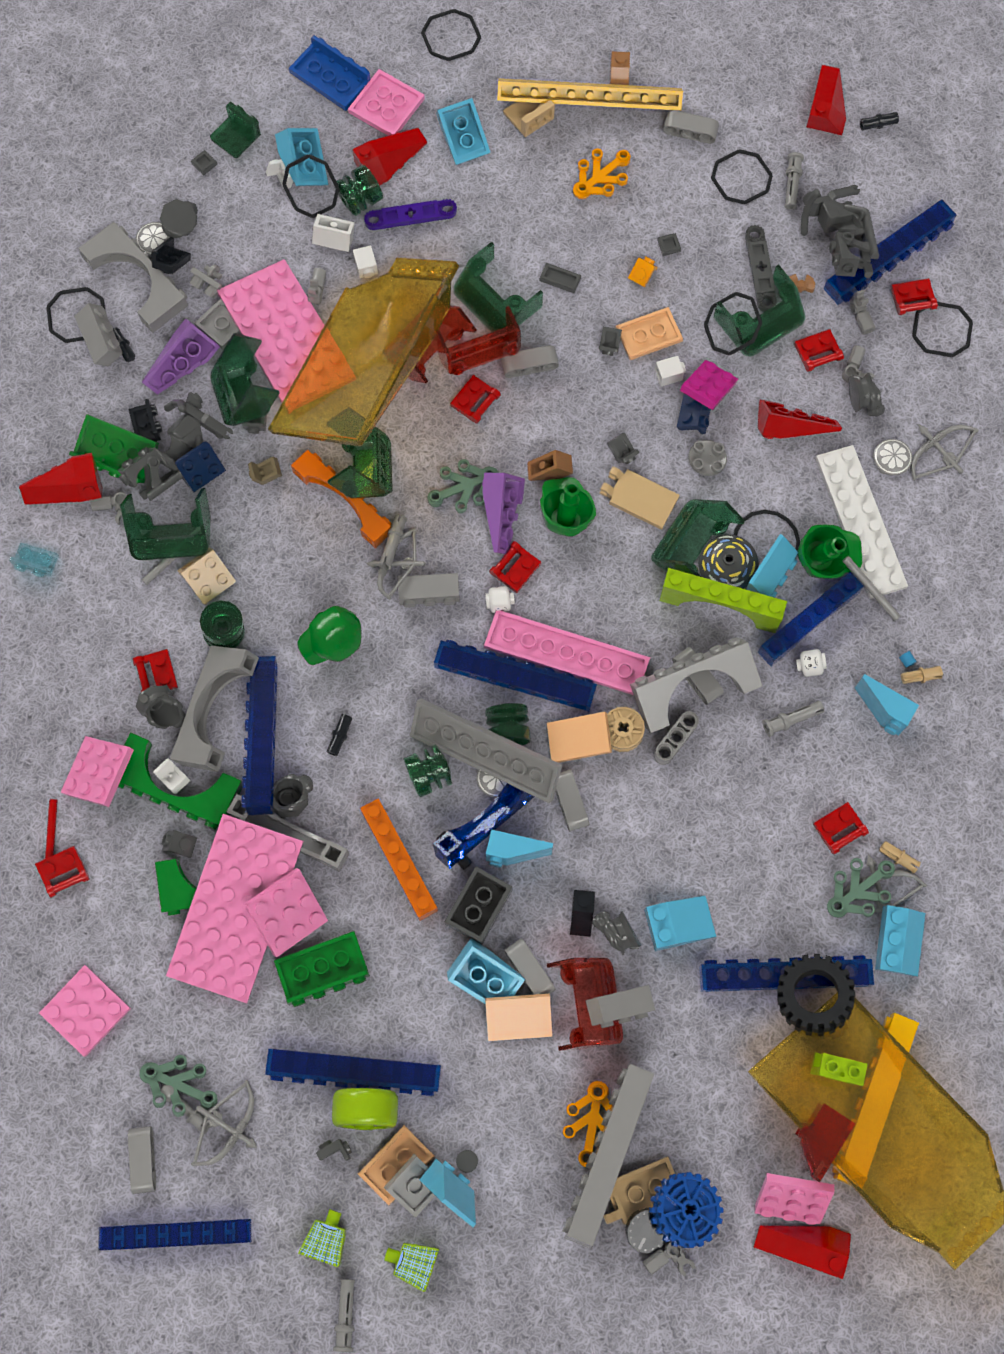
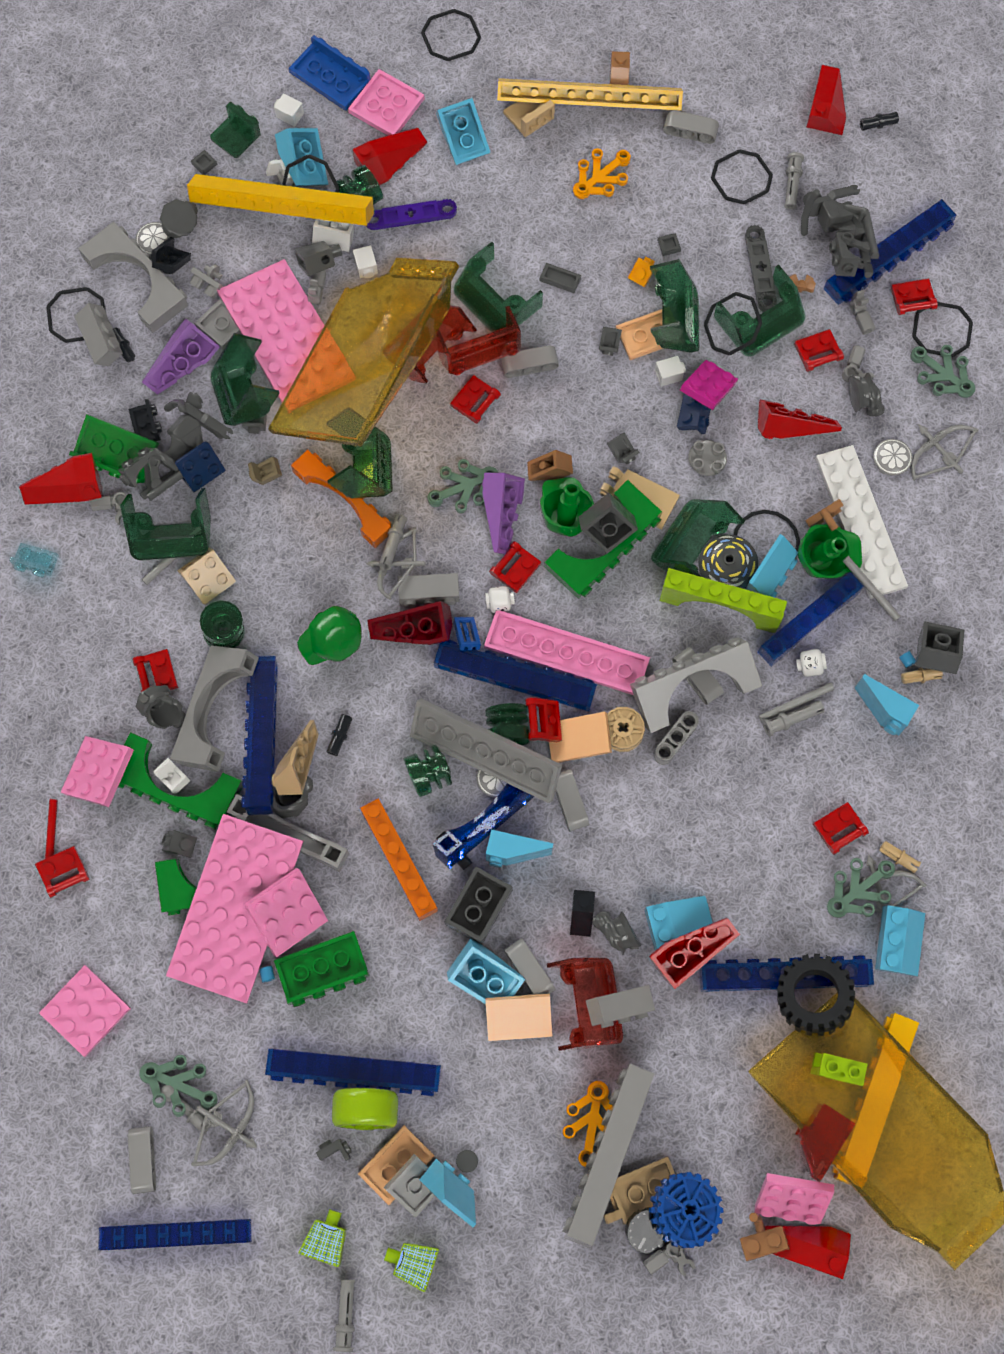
(267, 974): none -> dark azure piece
(281, 199): none -> yellow brick
(288, 109): none -> white brick
(295, 765): none -> tan wedge
(317, 257): none -> dark grey torso
(418, 625): none -> dark red wedge
(468, 643): none -> blue tile
(549, 720): none -> red plate
(582, 574): none -> green arch
(608, 523): none -> dark grey brick
(679, 308): none -> clear green windscreen
(688, 953): none -> red wedge
(763, 1242): none -> medium nougat plate
(797, 702): none -> light grey bar
(826, 514): none -> medium nougat plate
(940, 647): none -> dark grey brick
(944, 373): none -> sand green plant

